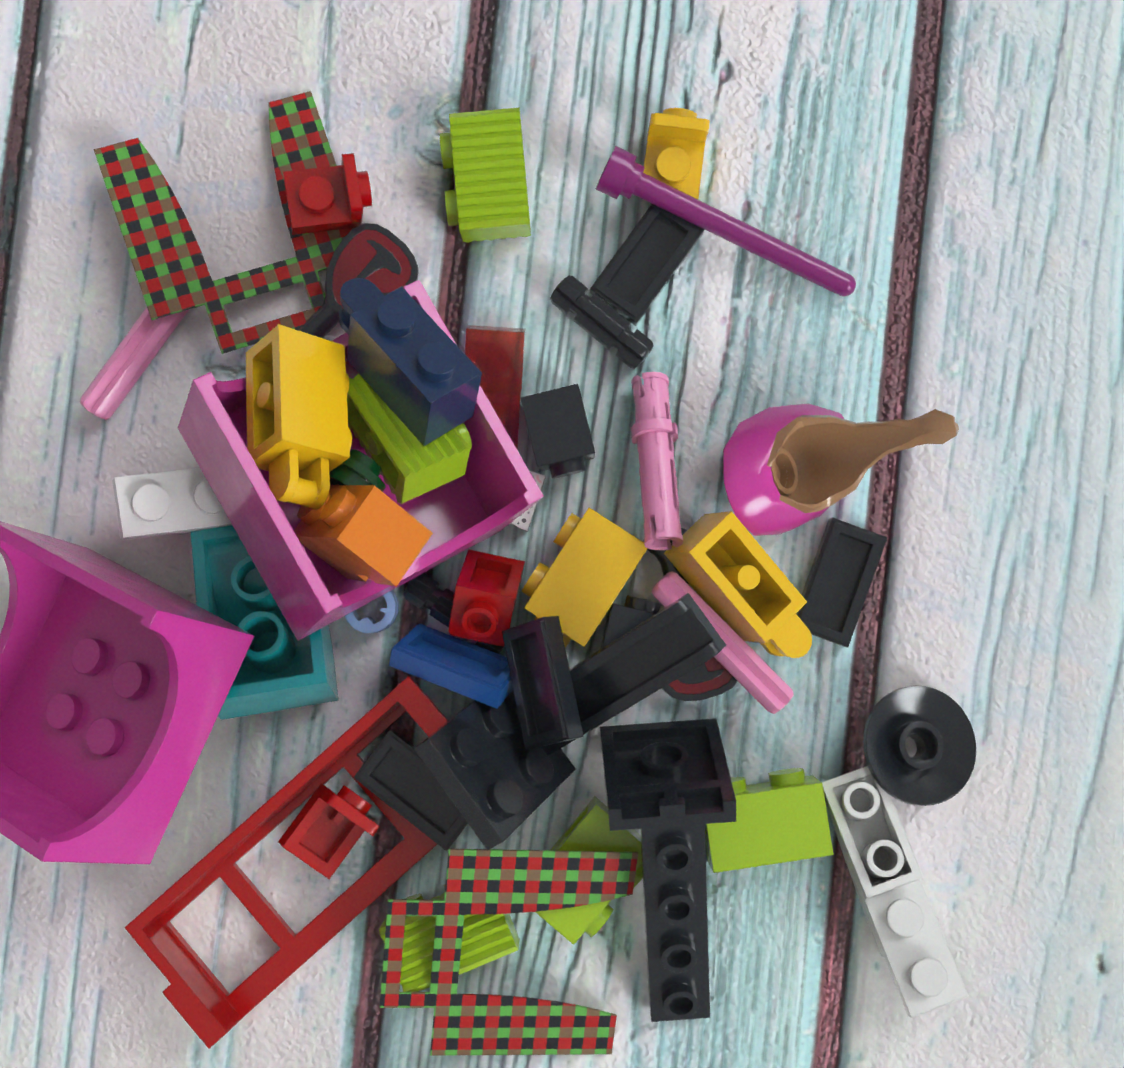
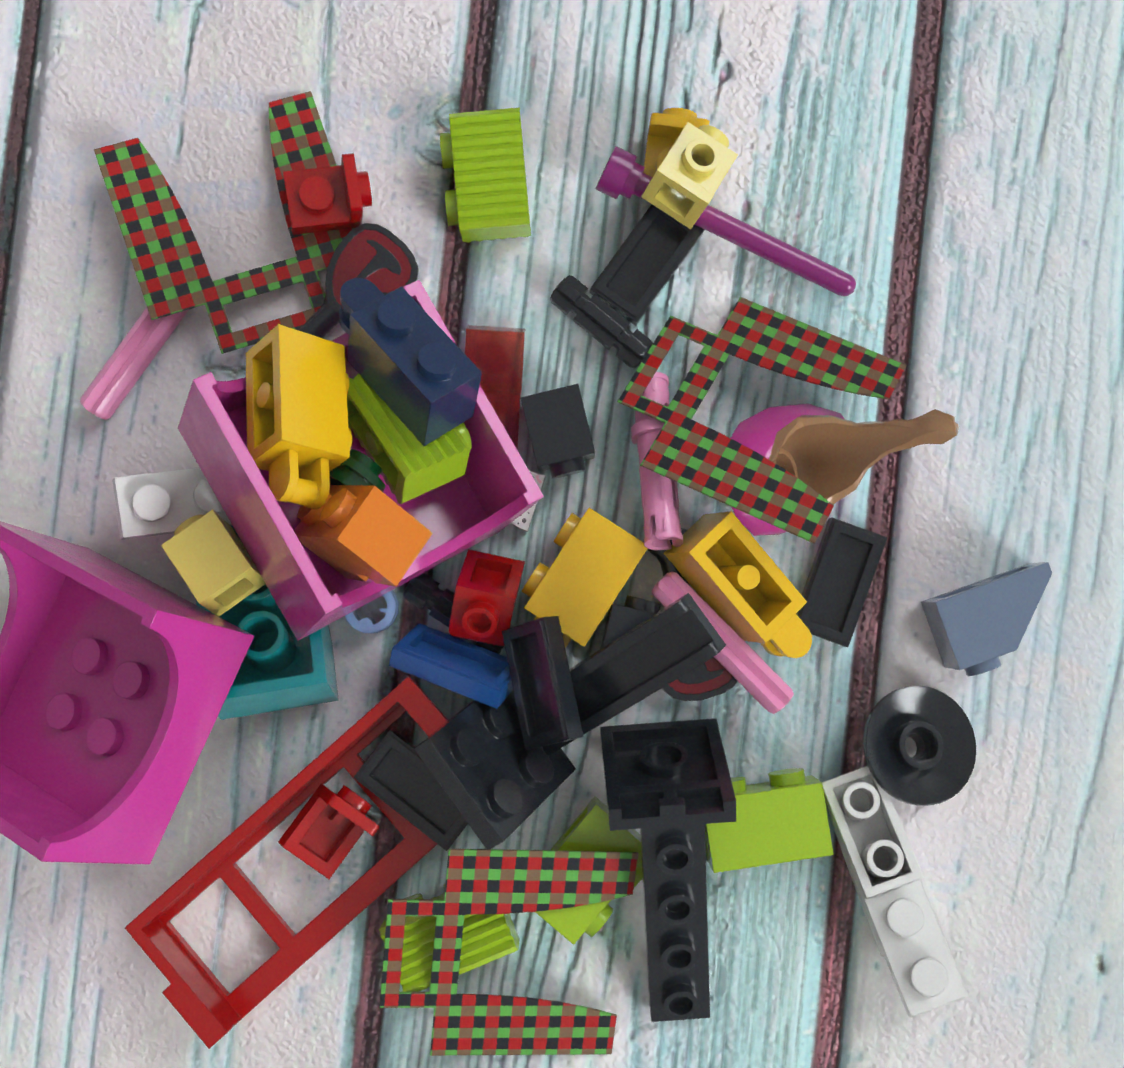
(213, 562): none -> light yellow brick
(691, 173): none -> light yellow brick
(723, 466): none -> piece
(986, 617): none -> sand blue slope

